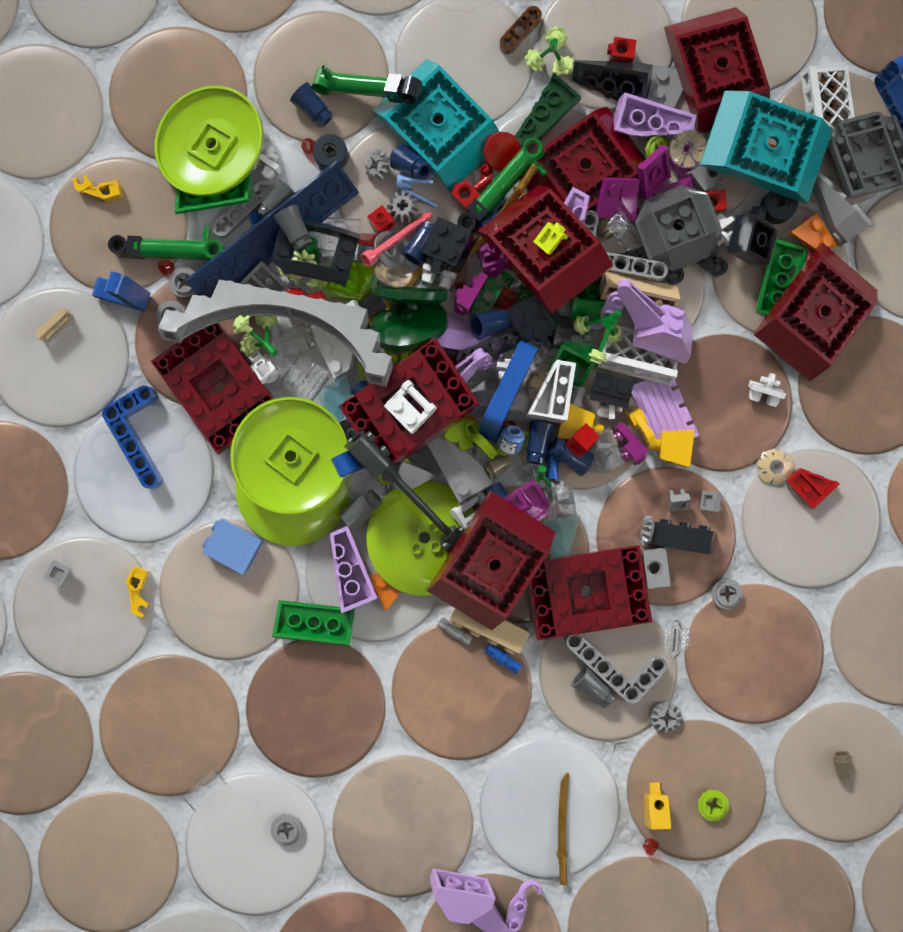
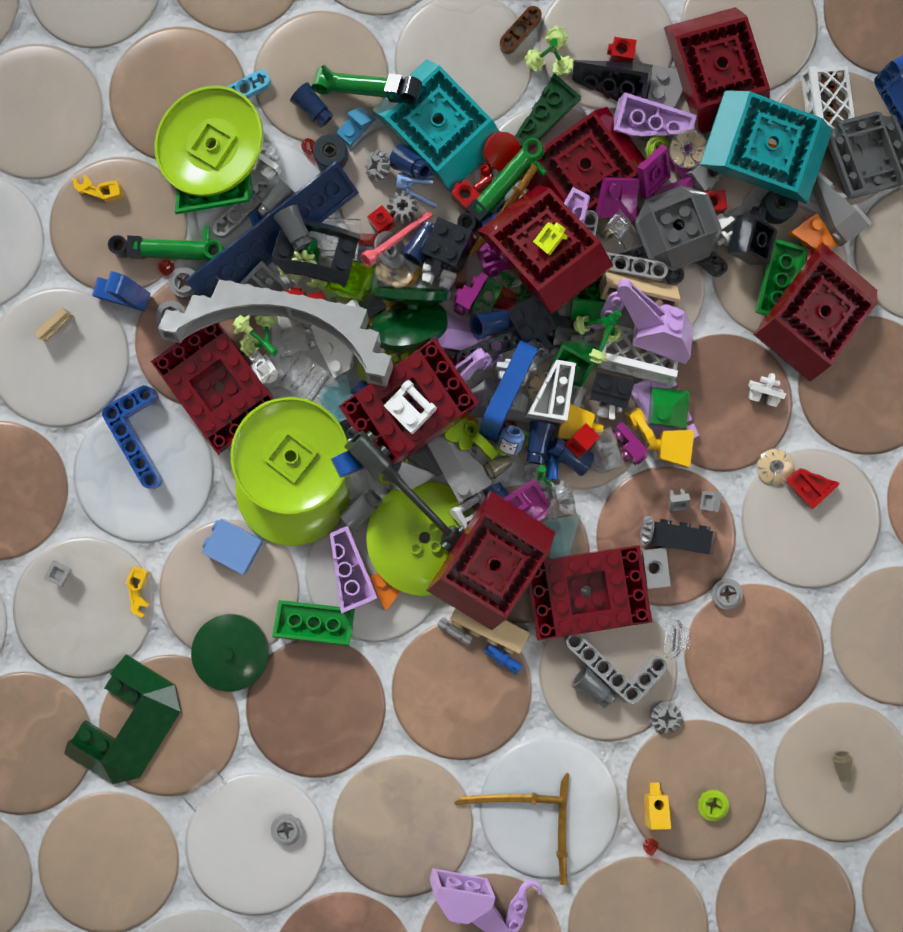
(143, 732): none -> dark green slope
(230, 652): none -> dark green dish
(247, 81): none -> medium azure beam
(355, 126): none -> dark azure slope
(531, 798): none -> pearl gold sword
(668, 407): none -> green slope

